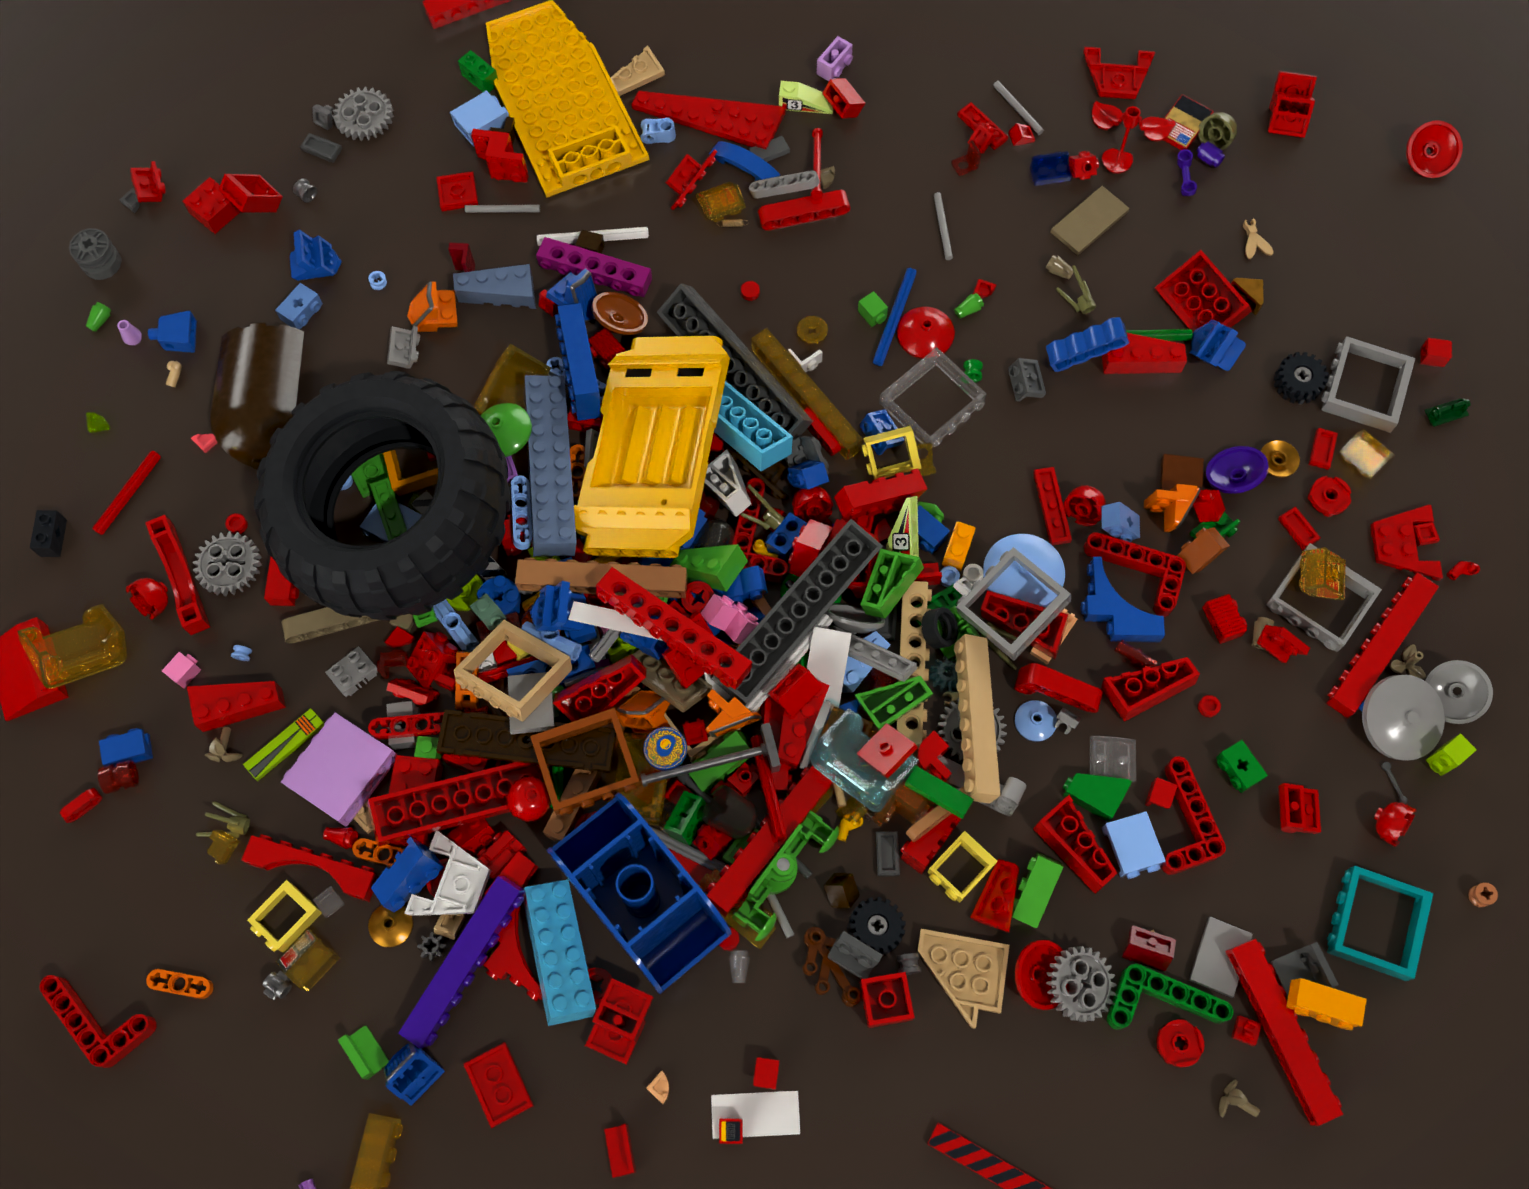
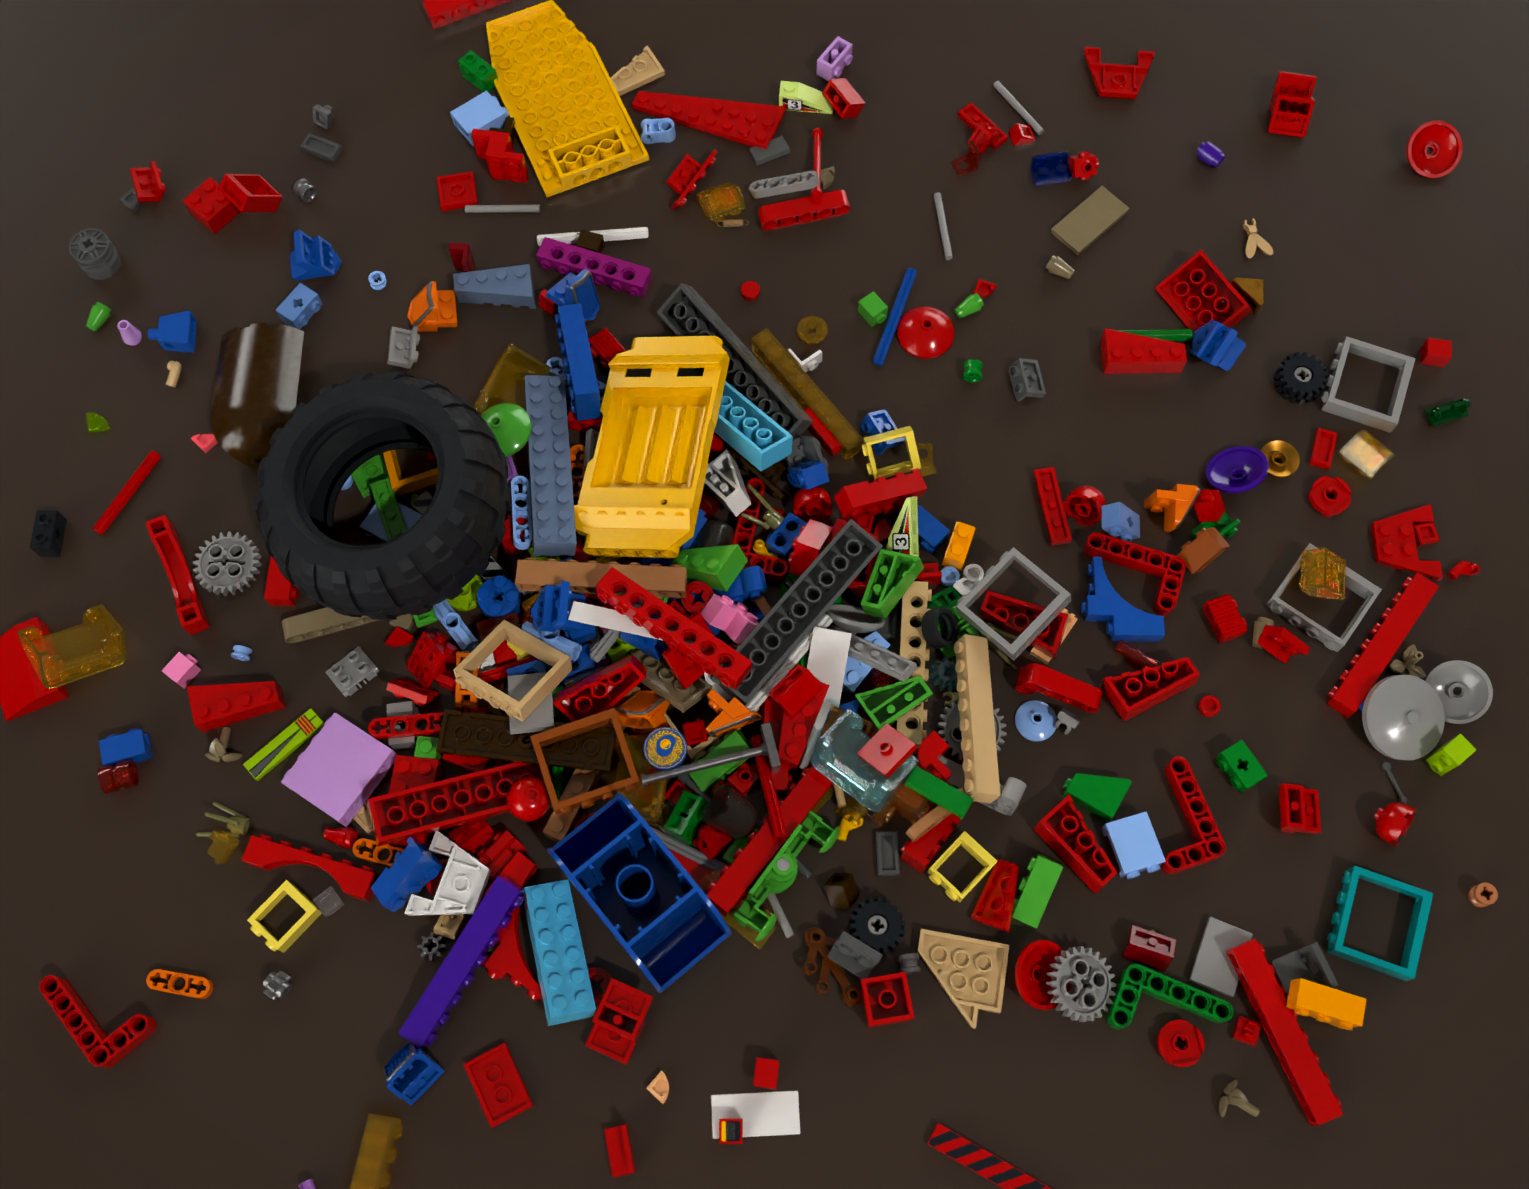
(80, 805): red beam -> none
(148, 596): red cylinder -> none
(236, 523): red tile -> none
(307, 960): clear yellow slope -> none
(363, 113): light grey gear -> none
(364, 1052): bright green panel -> none
(394, 935): pearl gold dish -> none
(395, 658): clear red bracket -> none
(488, 612): sand green bracket -> none
(619, 313): dark orange dish -> none
(731, 942): red tile -> none
(739, 965): clear cone -> none
(744, 160): blue slope -> none
(933, 359): clear window -> none
(933, 510): bright green arm -> none
(1016, 580): light blue dish -> none
(1085, 301): olive plant -> none
(1087, 344): blue brick -> none
(1107, 116): red plant -> none
(1113, 757): clear slope -> none
(1161, 793): red panel -> none
(1181, 470): reddish brown tile -> none
(1184, 161): dark purple bar -> none
(1188, 116): tile -> none
(1218, 129): olive cylinder -> none
(1299, 528): red tile -> none

